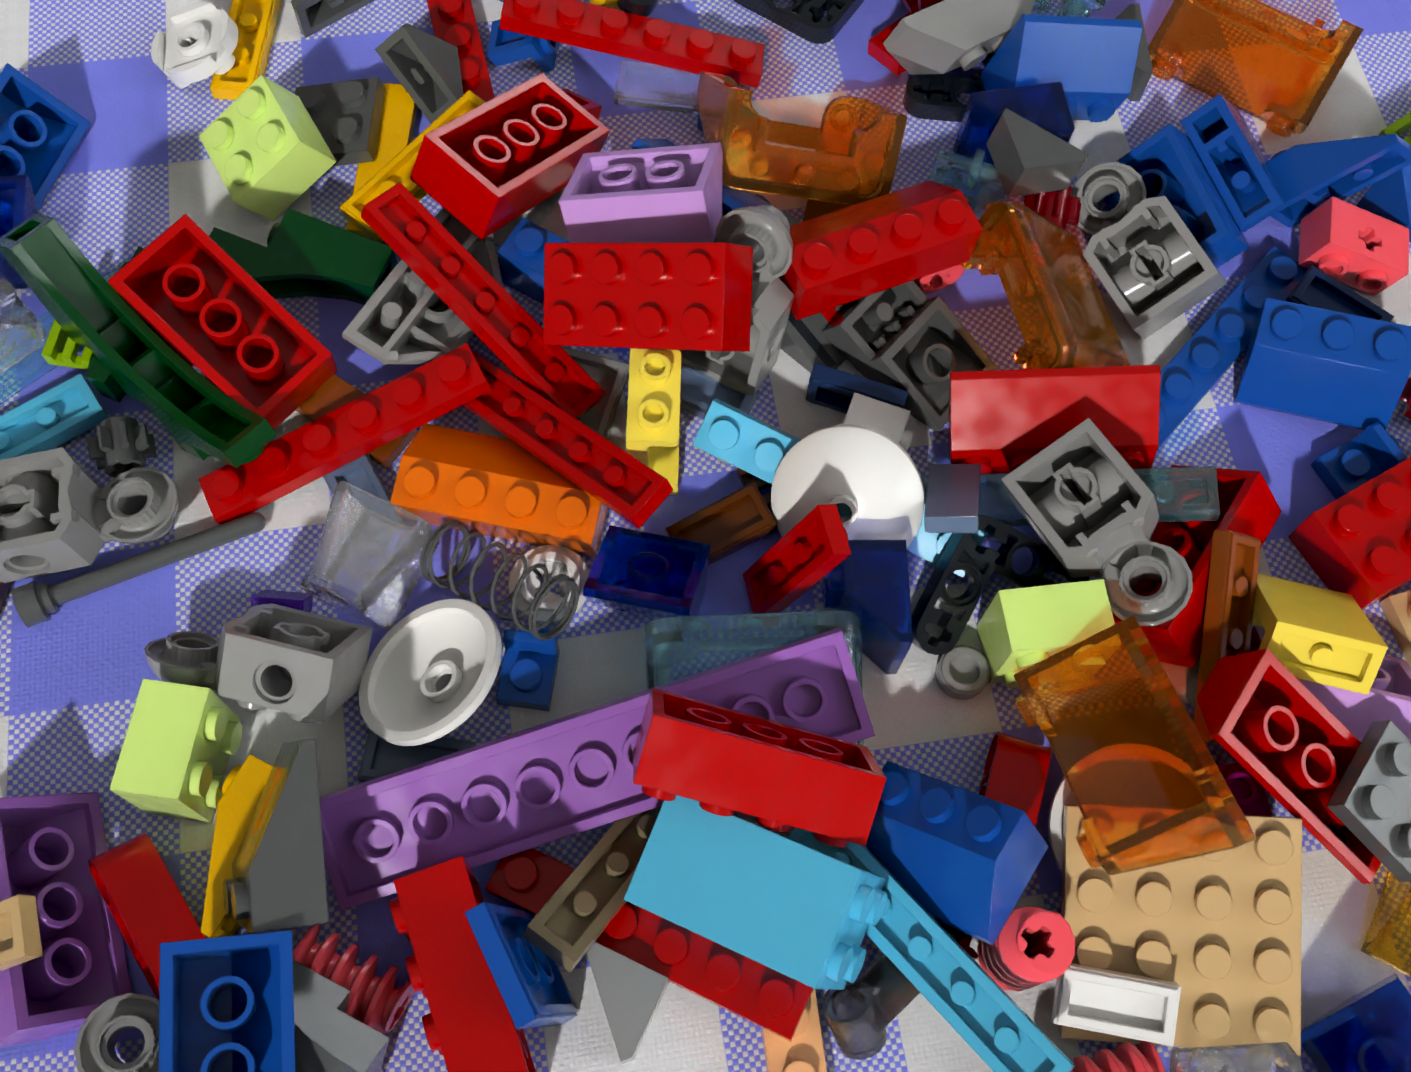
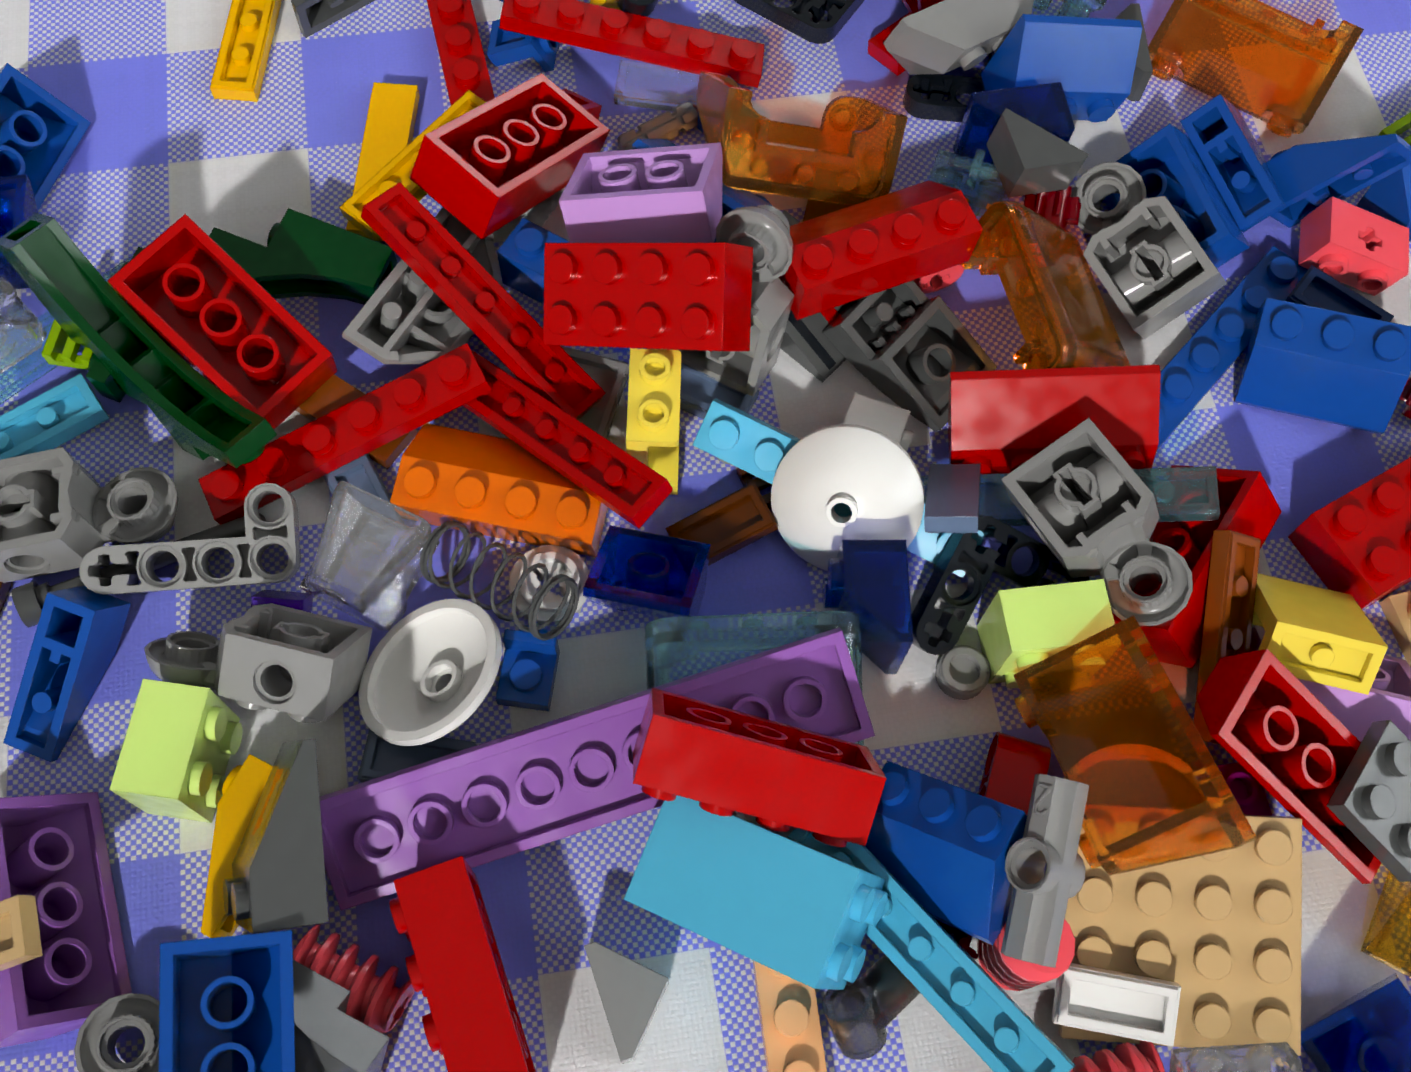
(64, 667): none -> blue slope
(121, 445): dark grey gear -> none
(143, 902): red beam -> none
(194, 554): none -> light grey beam
(196, 44): white plate -> none
(266, 148): yellowish green brick -> none
(347, 116): dark grey plate -> none
(425, 68): dark grey slope -> none
(522, 972): blue tile -> none
(591, 893): dark tan plate -> none
(662, 126): none -> light grey axle
(673, 951): red plate -> none
(797, 560): red plate -> none
(836, 389): dark blue tile -> none
(1039, 898): none -> light grey piece
(1358, 460): blue bracket -> none

